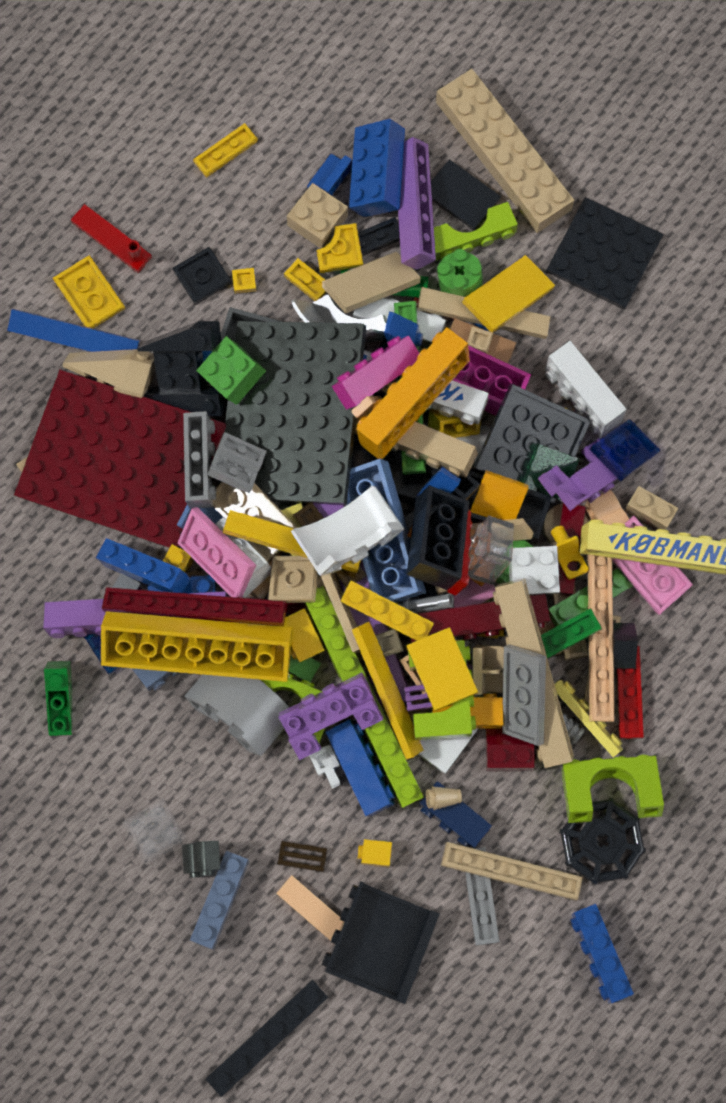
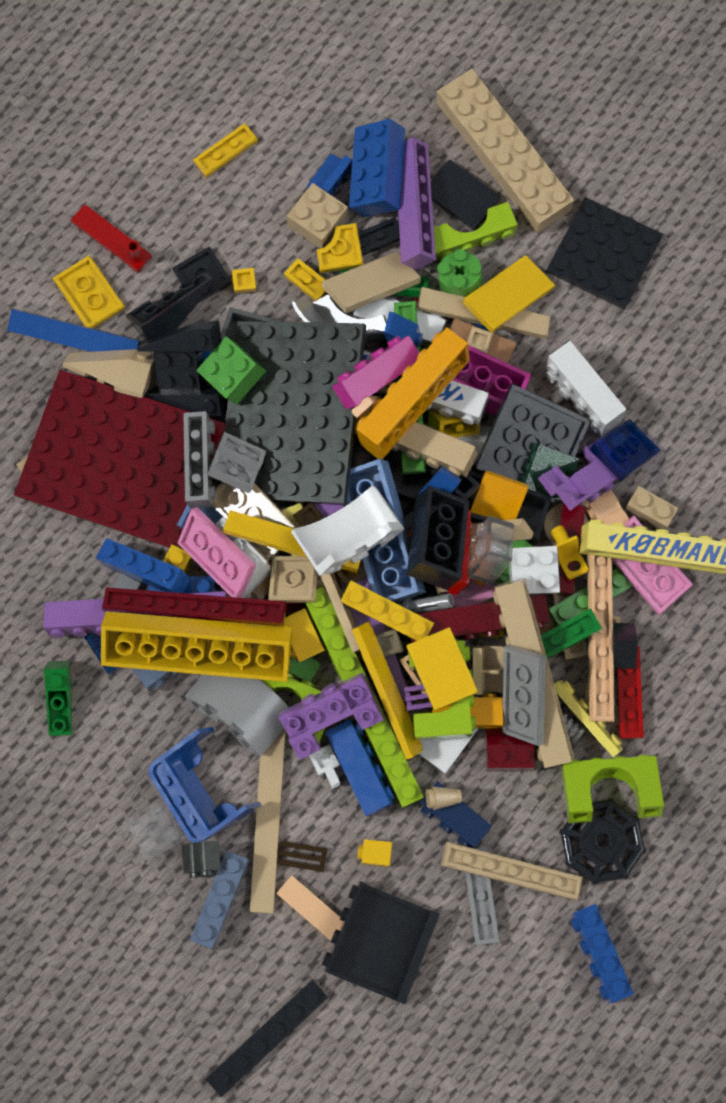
(171, 310): none -> black wedge
(186, 795): none -> blue windscreen
(267, 827): none -> tan tile

